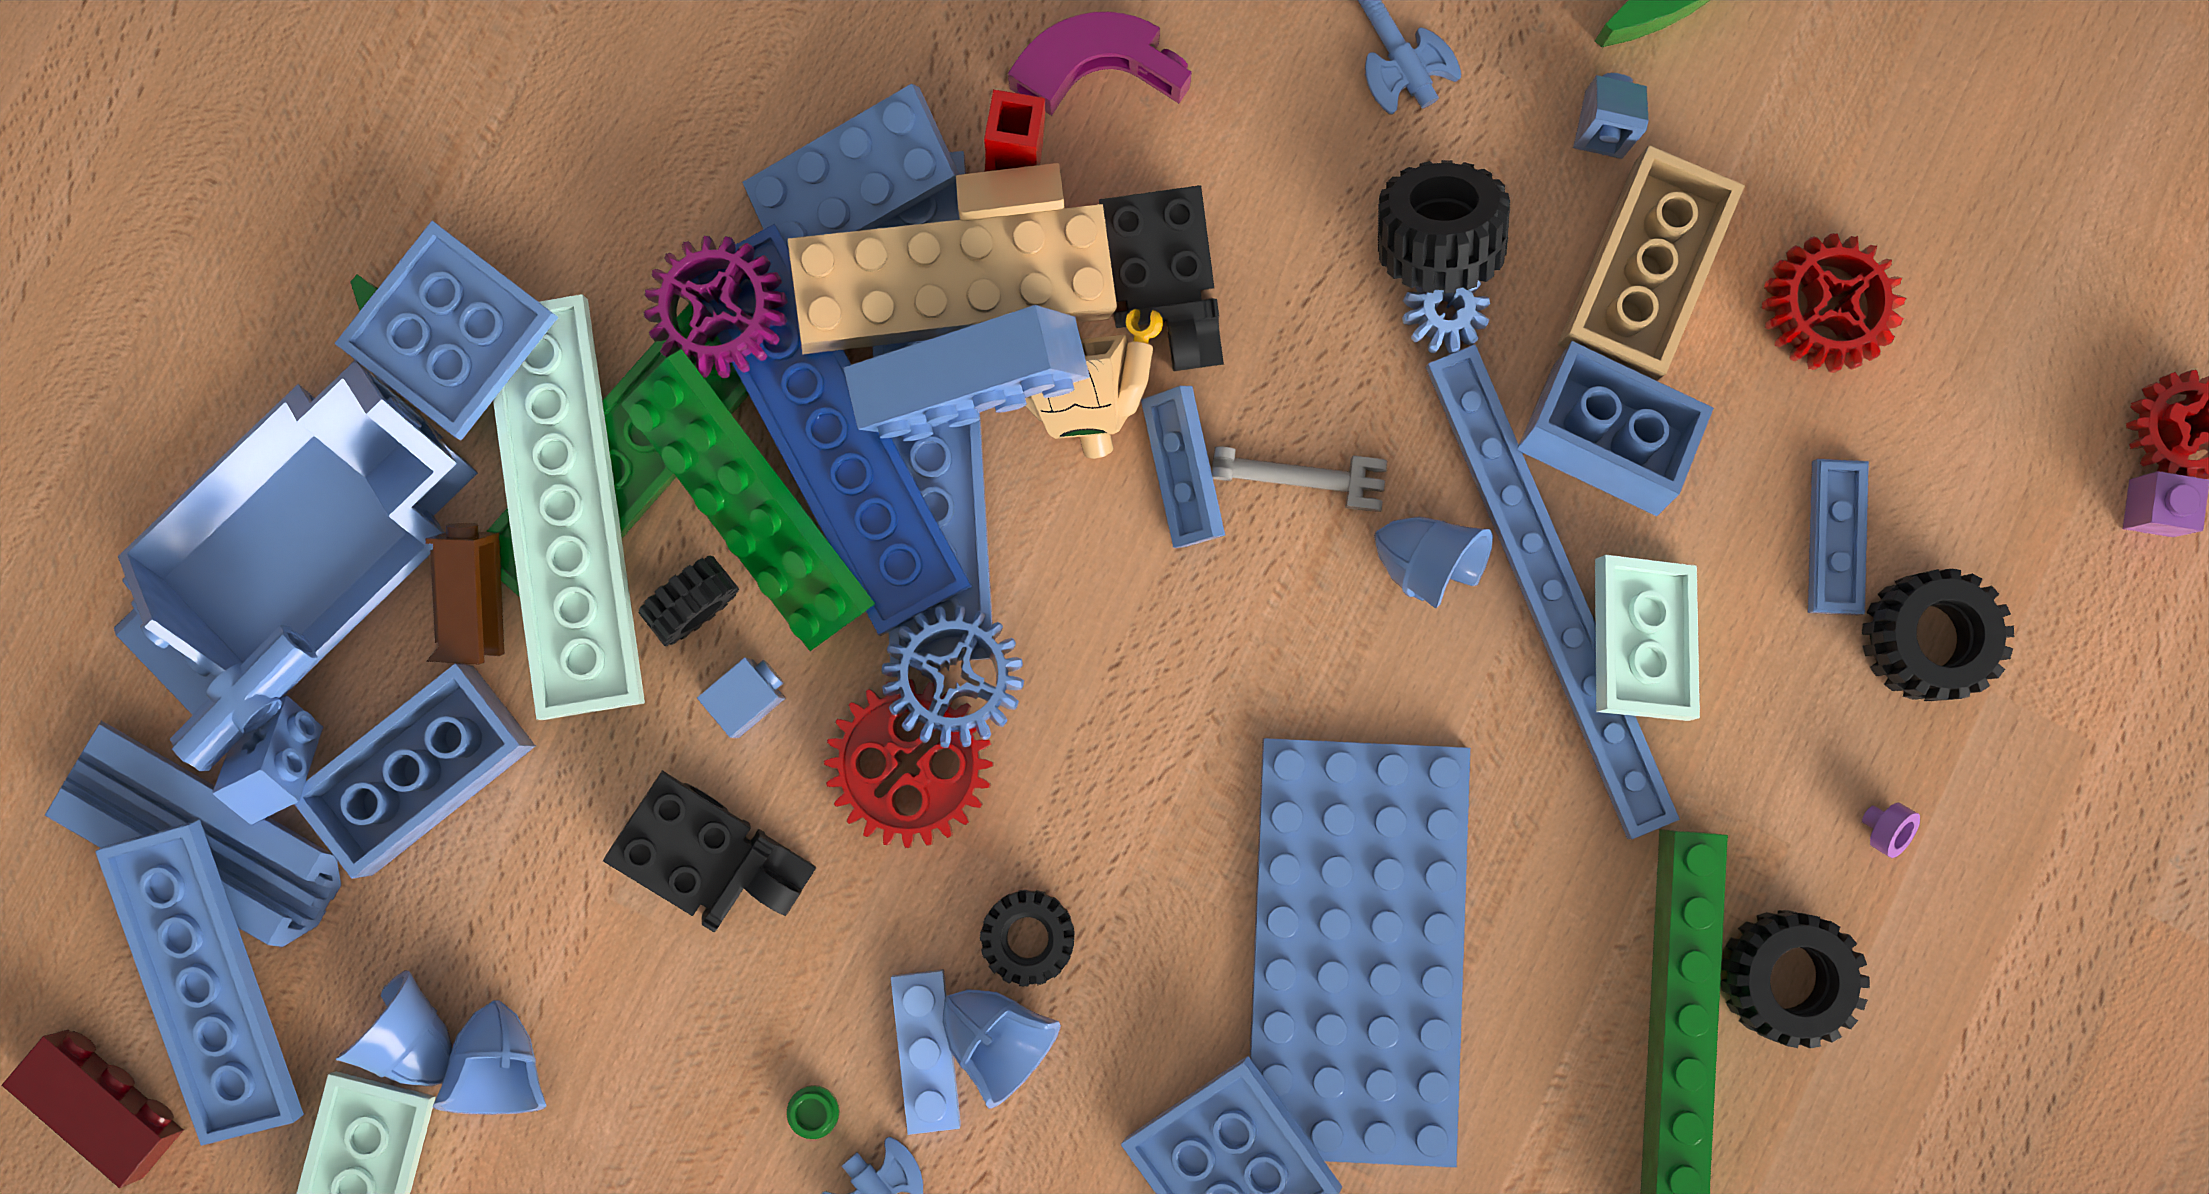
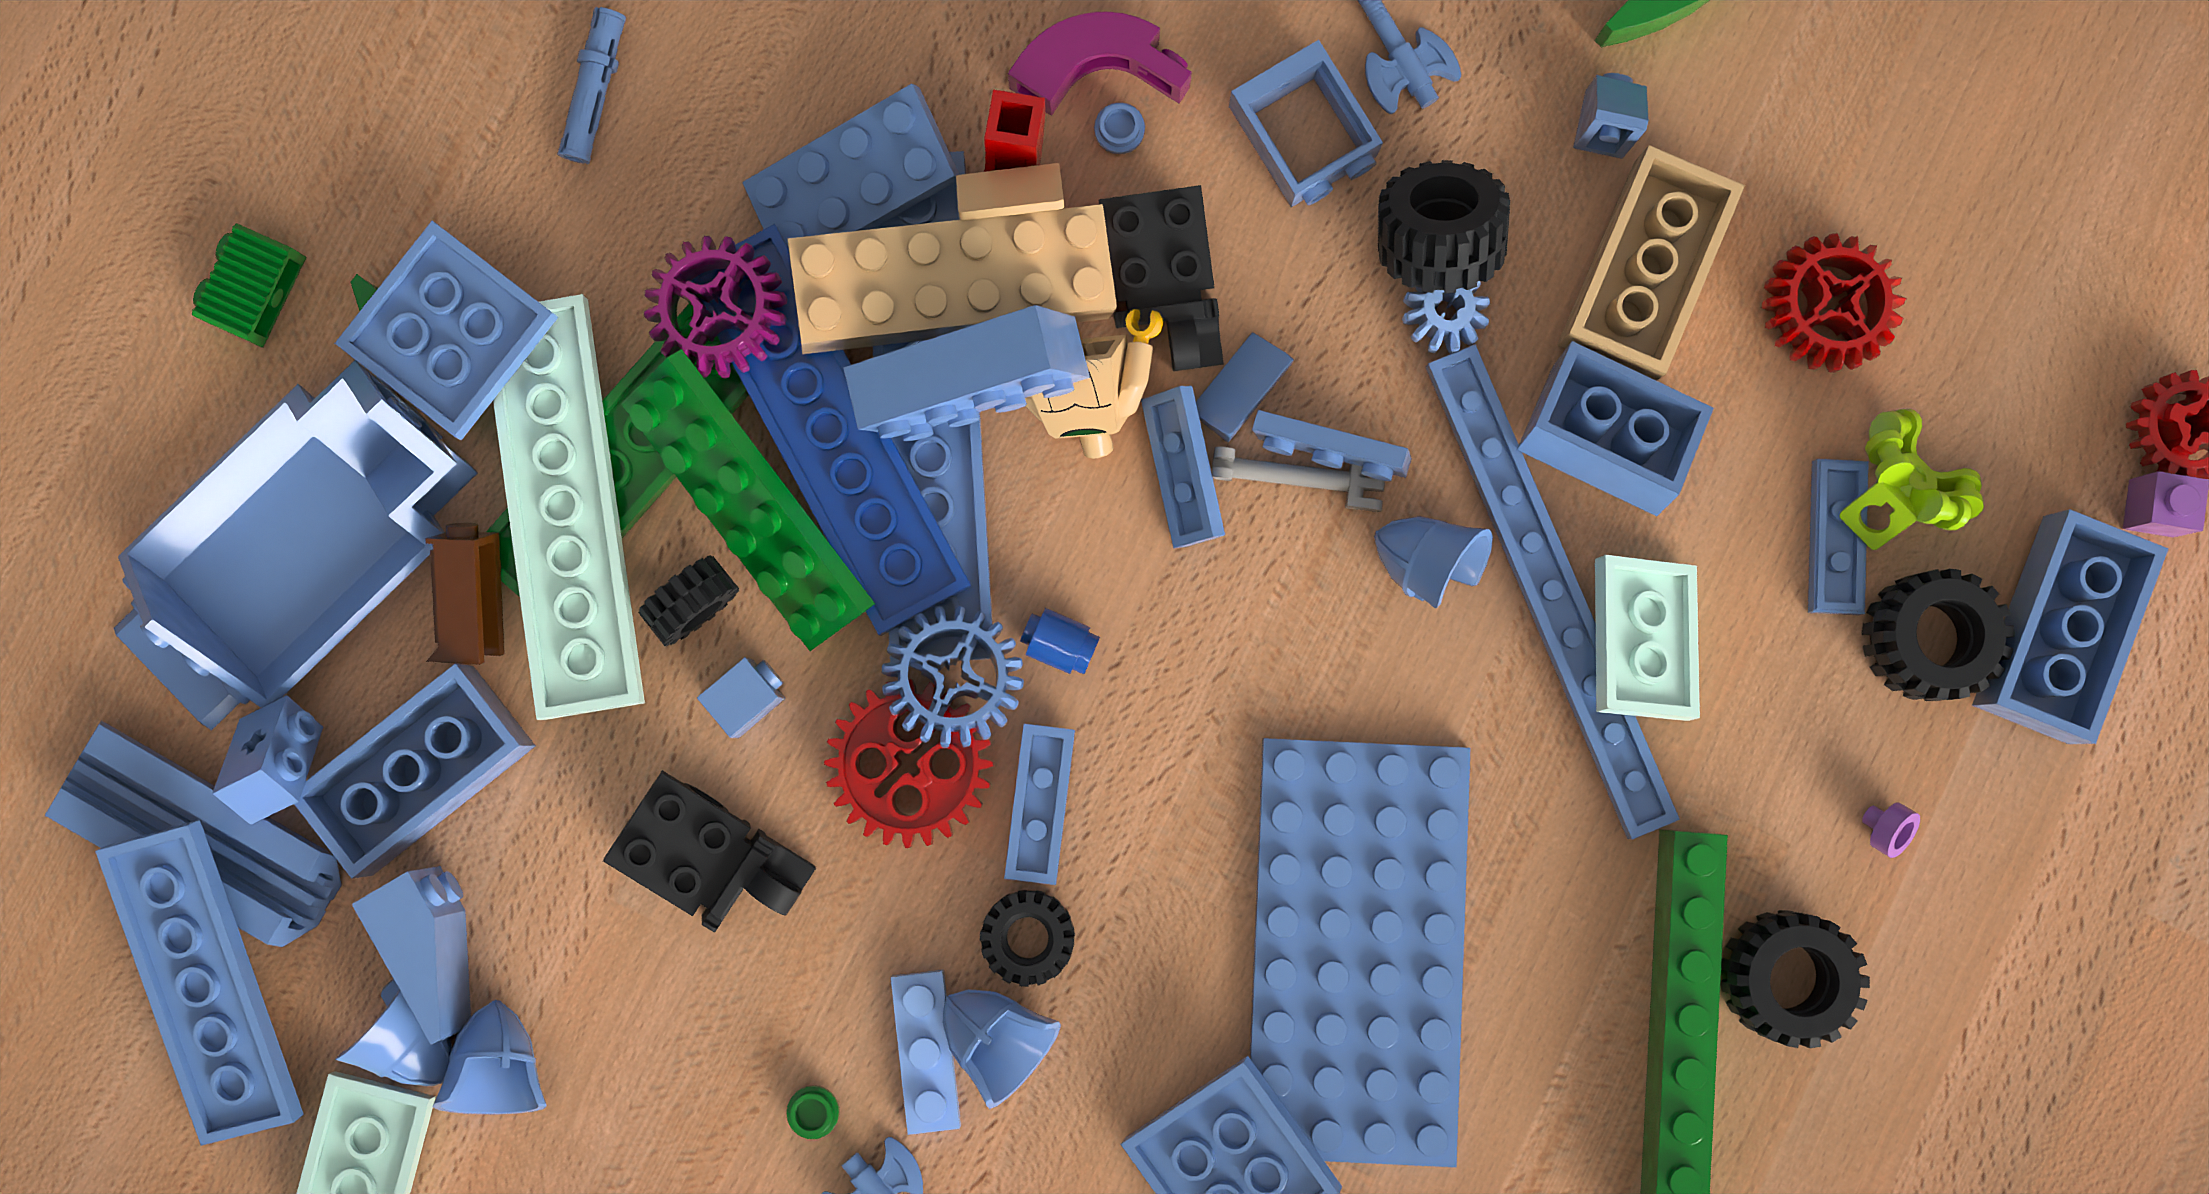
(93, 1106): dark red brick -> none
(243, 698): medium blue piece -> none
(247, 284): none -> green brick
(424, 945): none -> medium blue slope
(595, 70): none -> medium blue pin
(1039, 804): none -> medium blue plate
(1059, 641): none -> blue brick
(1119, 128): none -> medium blue plate
(1242, 386): none -> medium blue slope
(1283, 79): none -> medium blue window
(1331, 446): none -> medium blue plate
(1910, 484): none -> lime piece
(2073, 626): none -> medium blue brick

